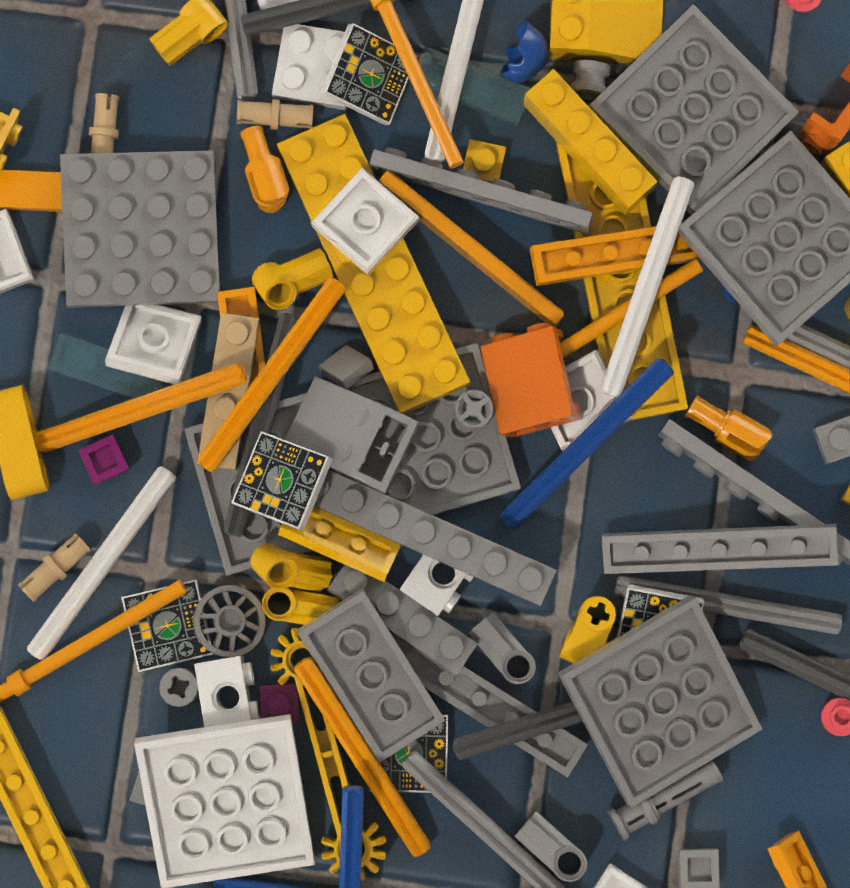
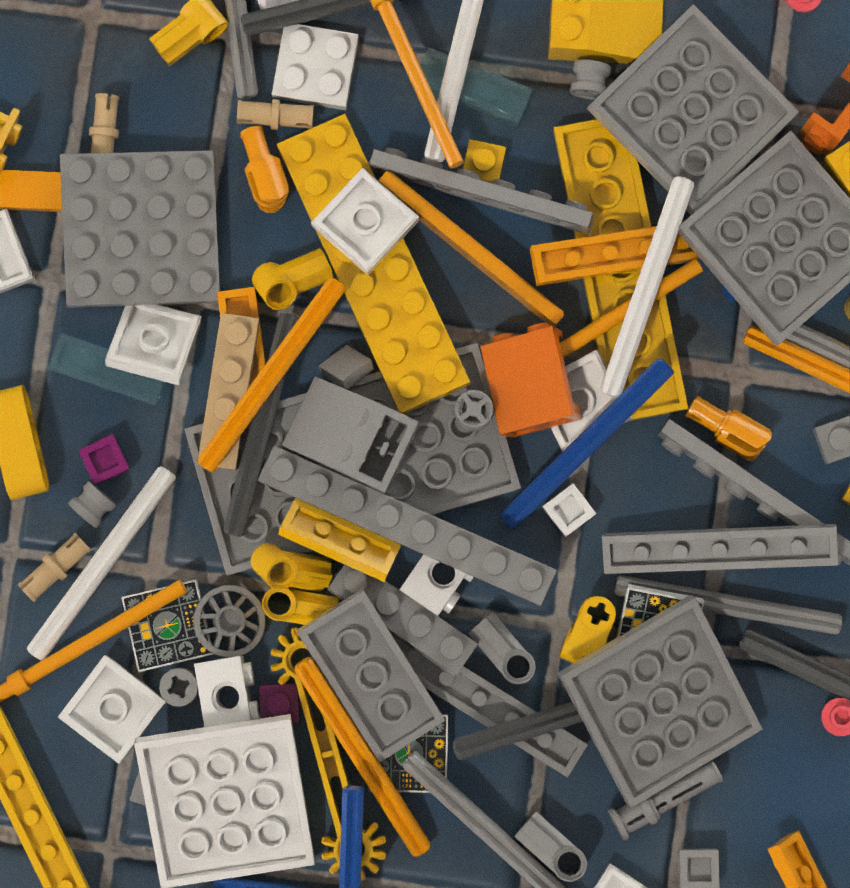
(92, 504): none -> light grey wheel
(112, 709): none -> white plate
(140, 407): light orange axle -> none
(282, 481): tile -> none
(366, 75): tile -> none
(526, 58): blue hair -> none
(569, 510): none -> white plate
(589, 142): yellow brick -> none

